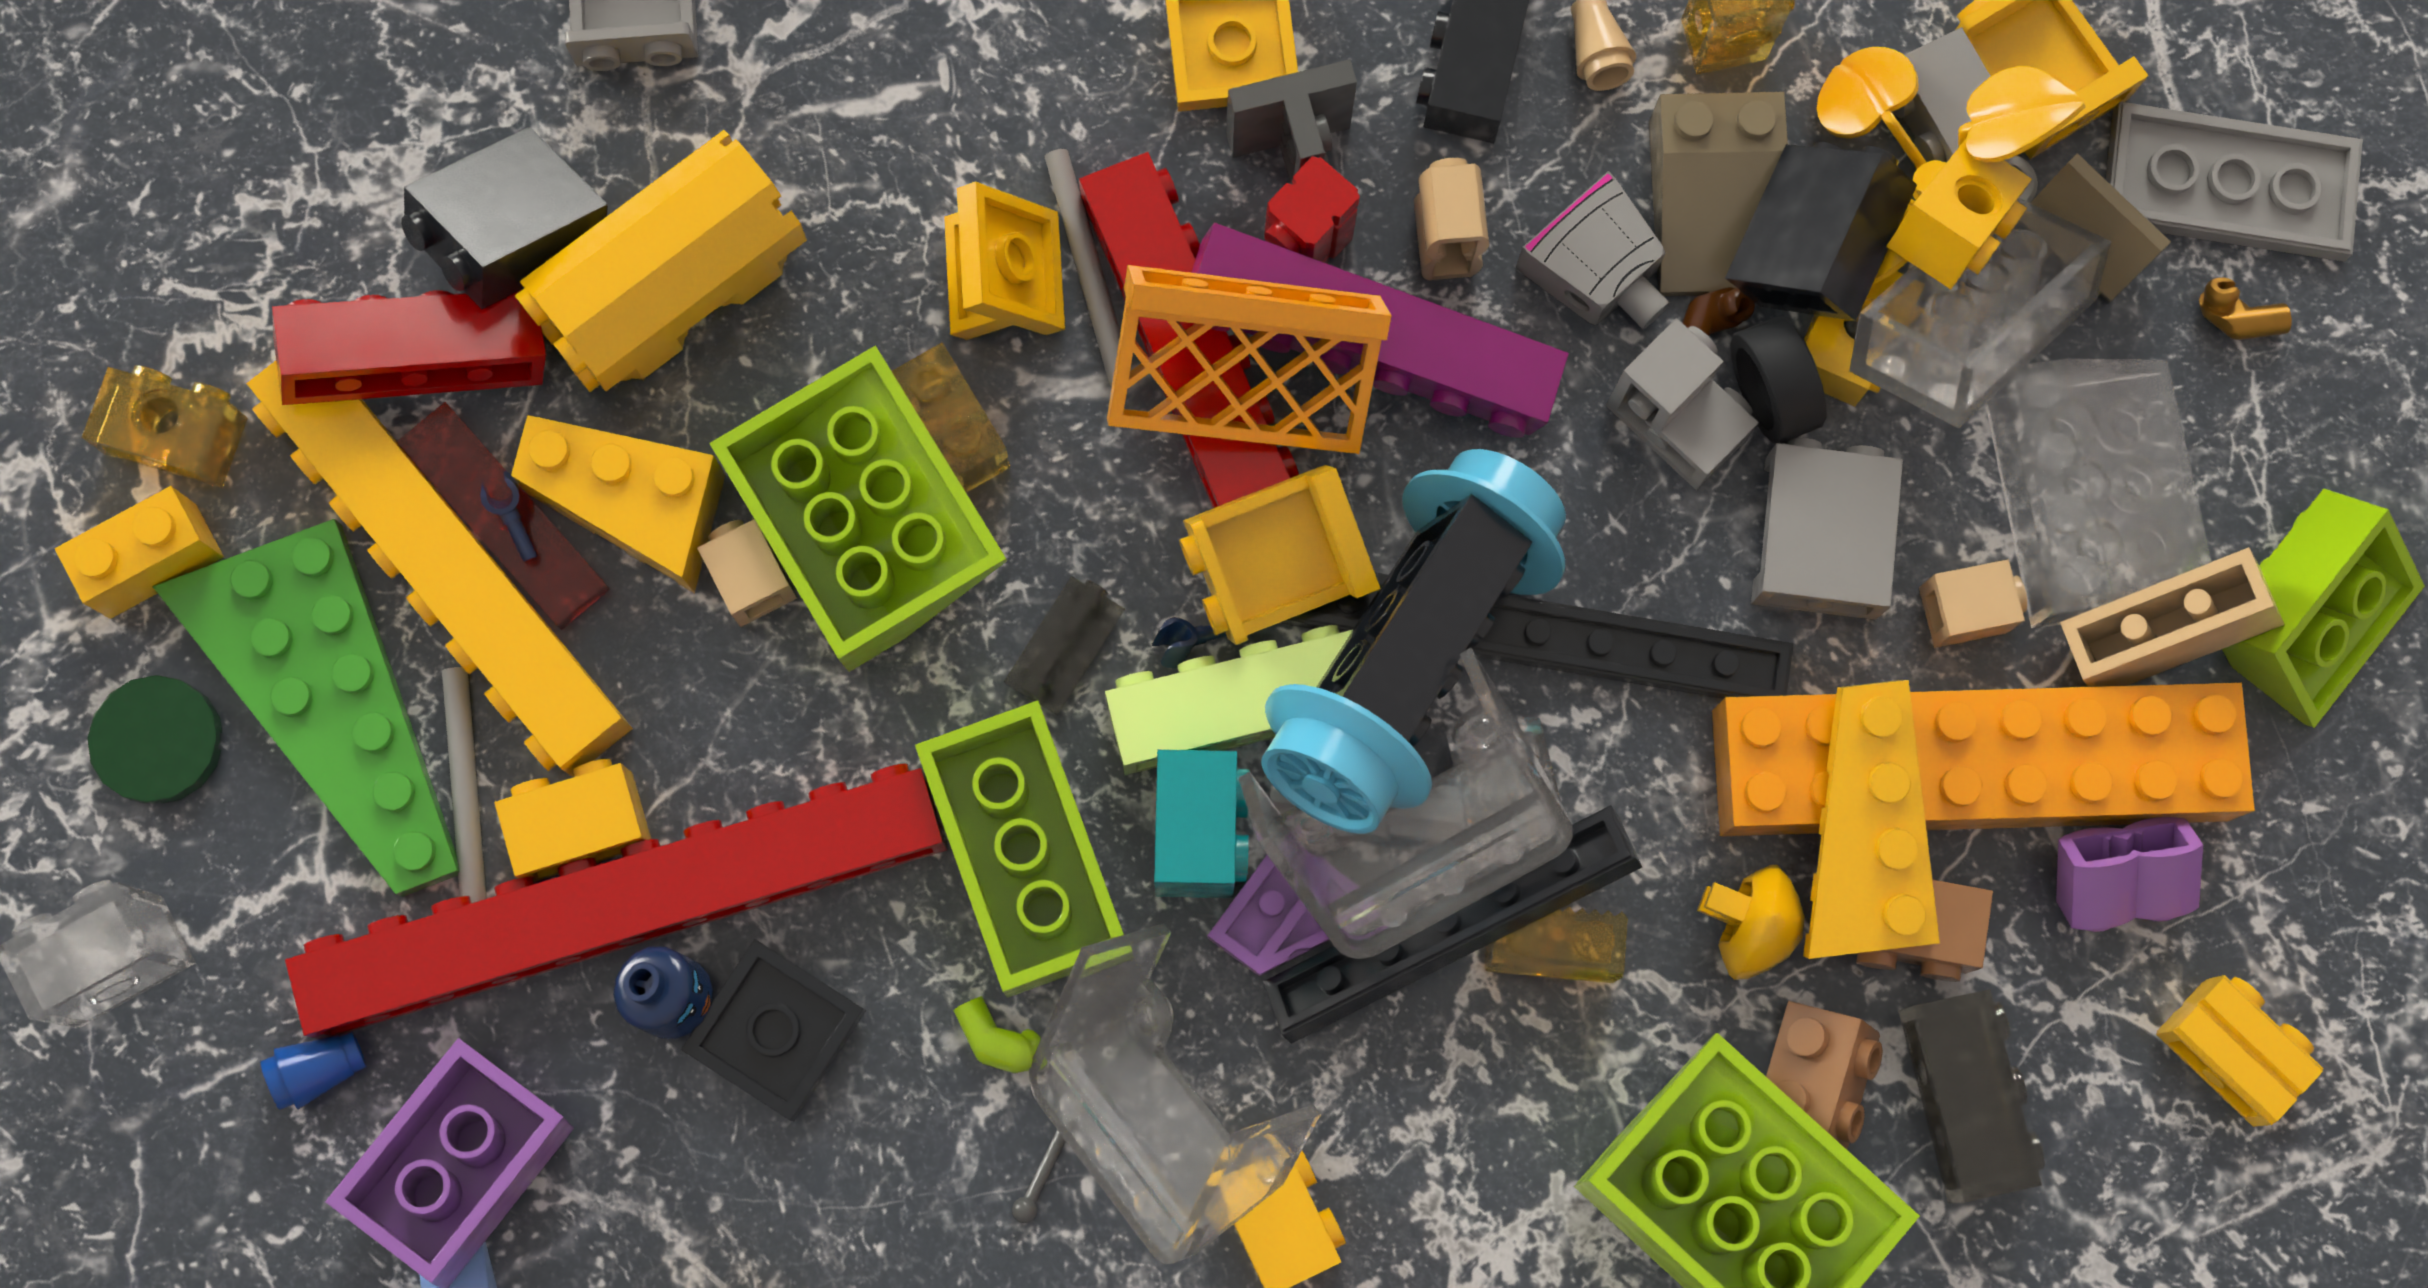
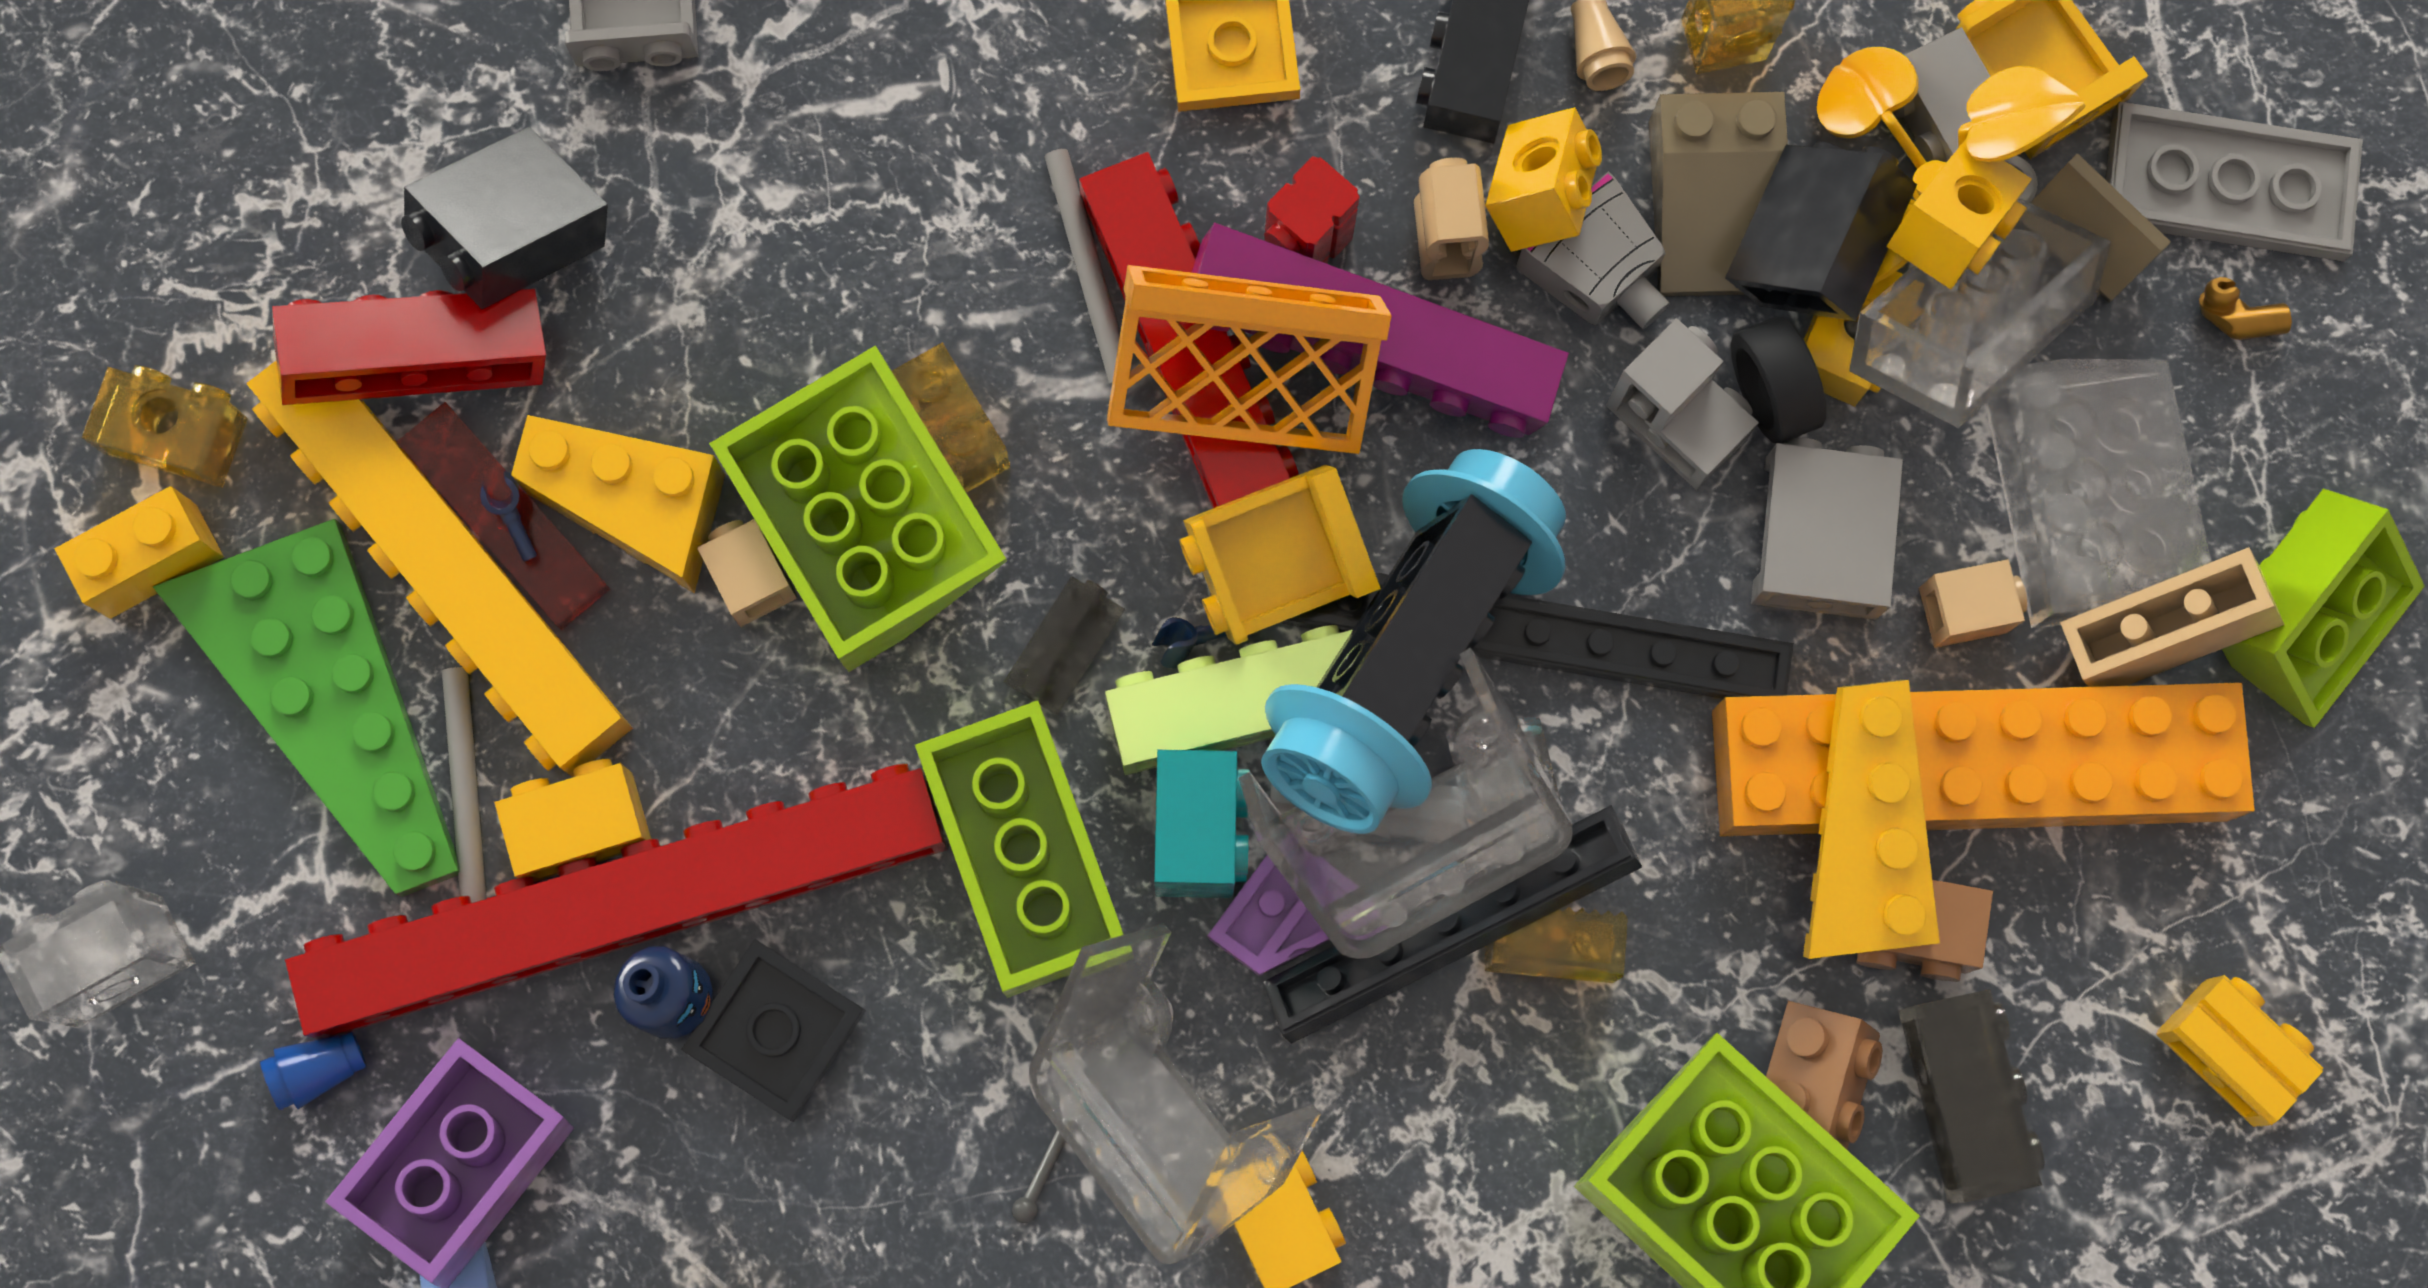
(155, 740): dark green tile -> none
(661, 264): yellow brick -> none
(995, 1045): lime arm -> none
(1002, 264): yellow bracket -> none
(1292, 113): dark grey bracket -> none
(1543, 179): none -> yellow brick
(1719, 310): reddish brown arm -> none
(1761, 921): yellow piece -> none
(2129, 873): medium lavender brick -> none

